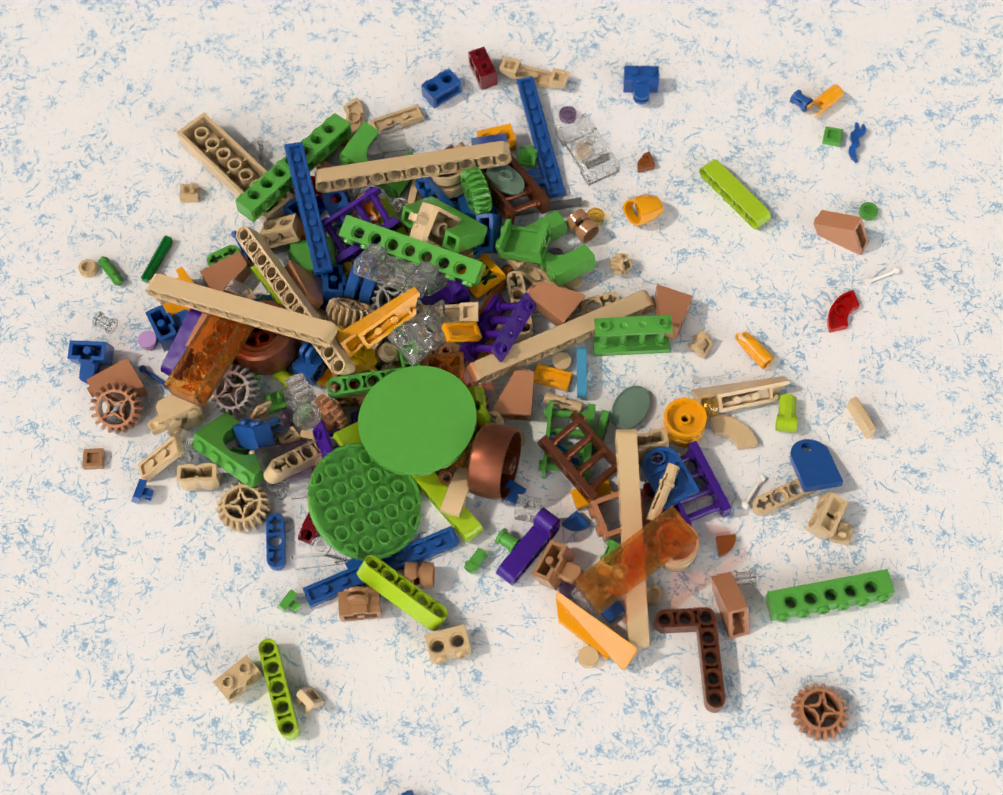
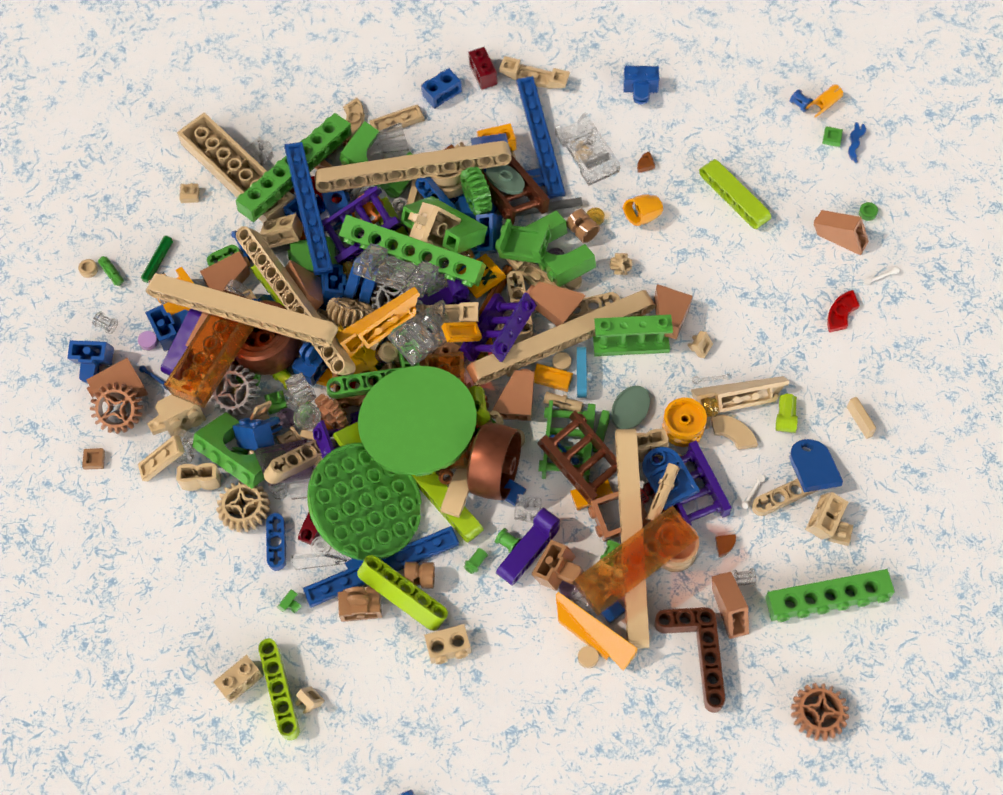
(142, 492): blue tile -> none
(527, 156): bright green tile -> none
(567, 114): clear purple tile -> none
(576, 522): blue tile -> none
(654, 595): tan tile -> none
(755, 349): light orange piece -> none

